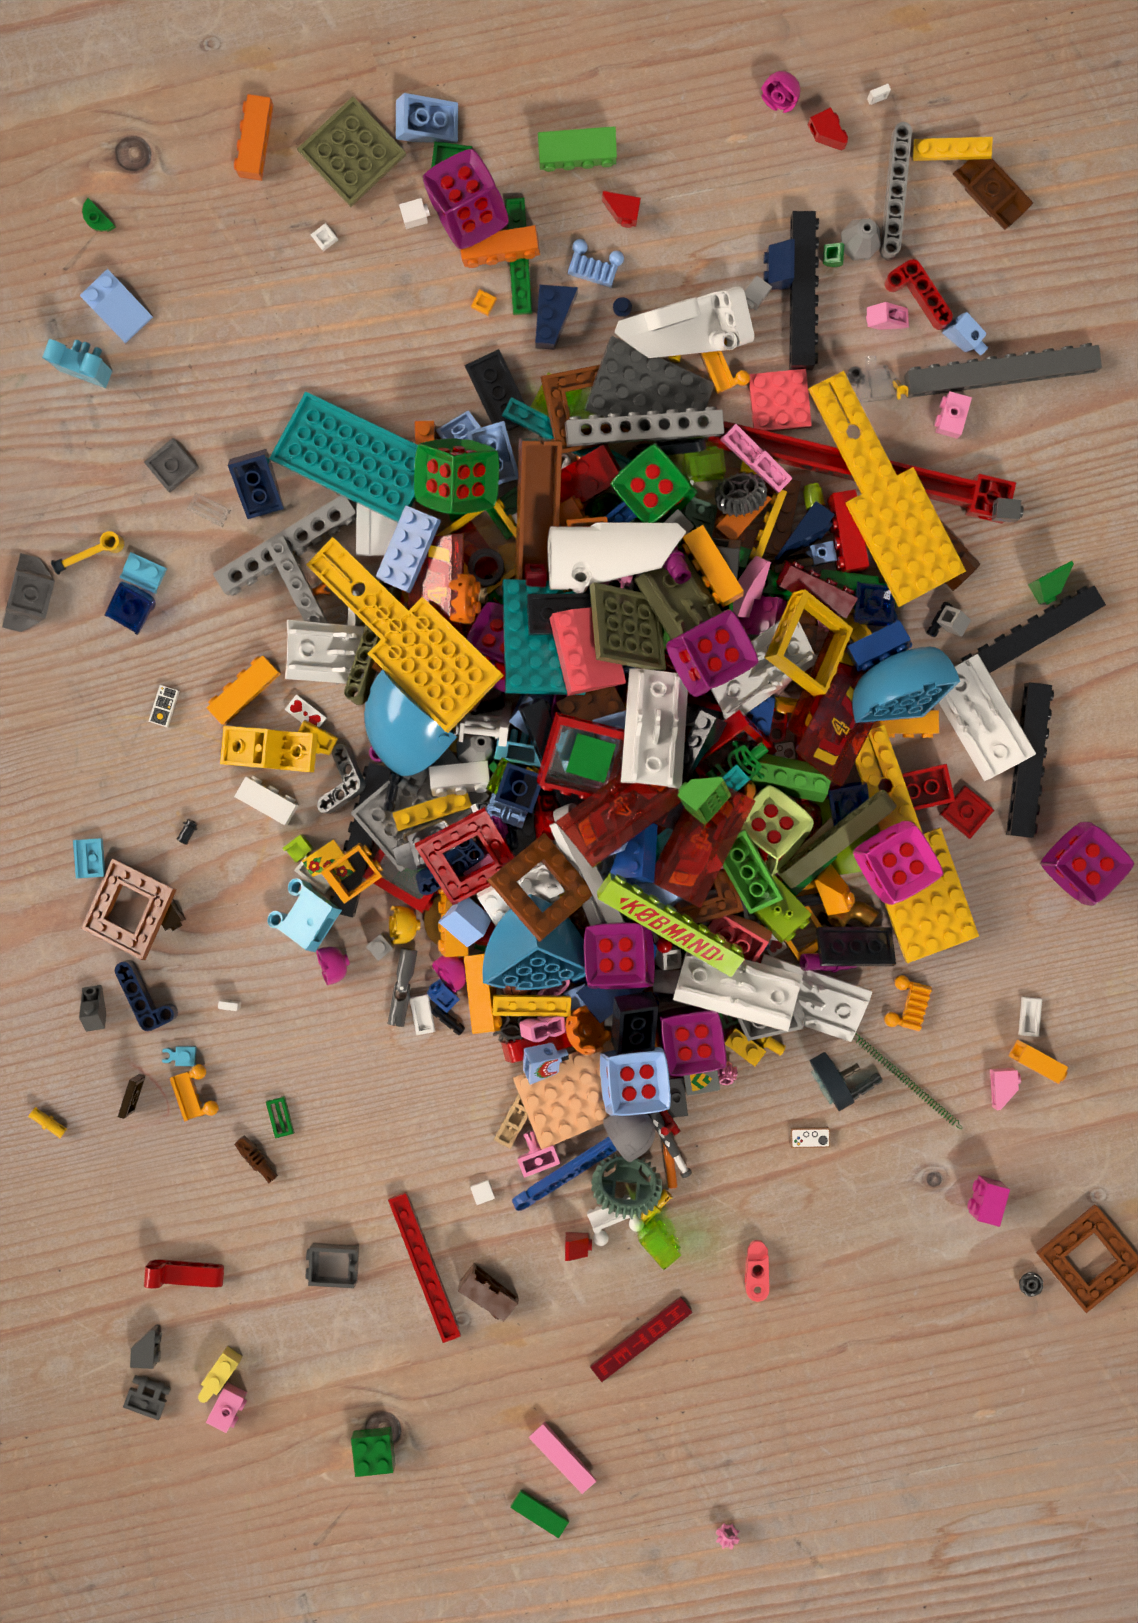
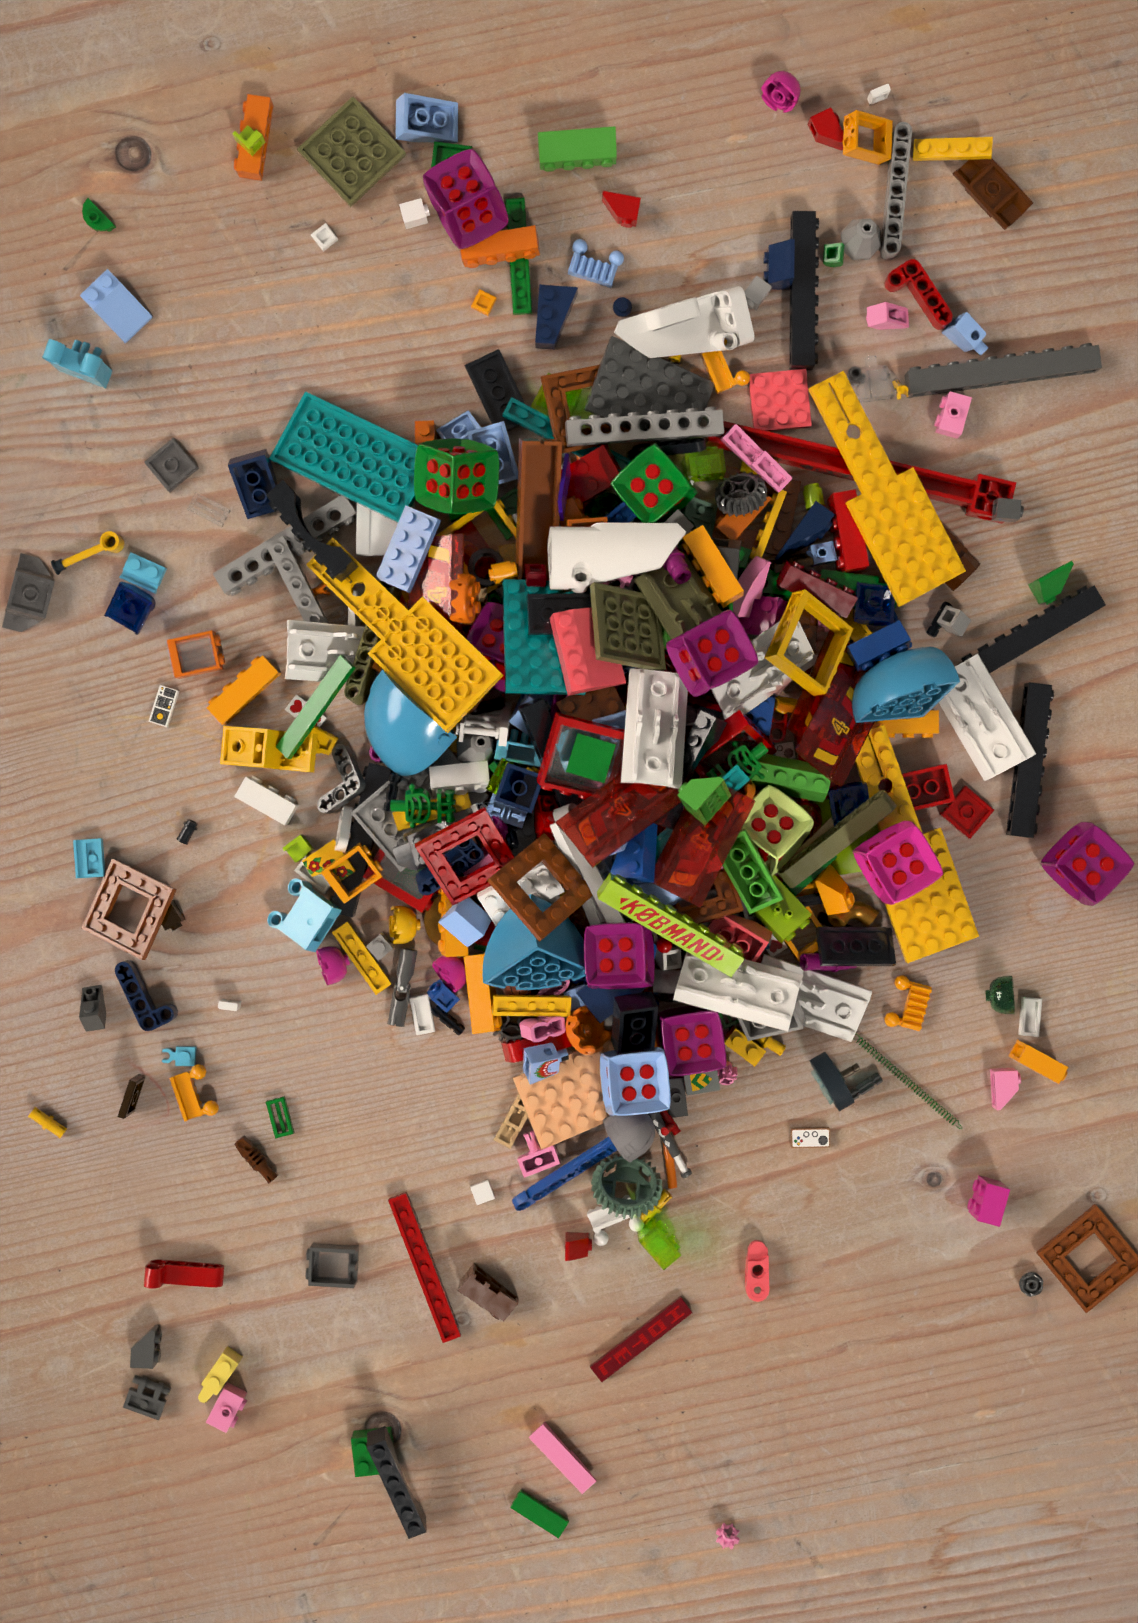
(196, 654): none -> window
(249, 139): none -> lime panel
(289, 505): none -> black arch
(315, 706): none -> tile
(343, 828): none -> white beam
(362, 958): none -> yellow plate
(386, 1462): none -> black arch
(443, 805): none -> green torso
(502, 571): none -> light orange brick
(564, 487): none -> dark purple piece
(882, 137): none -> light orange window
(1001, 995): none -> clear green cylinder

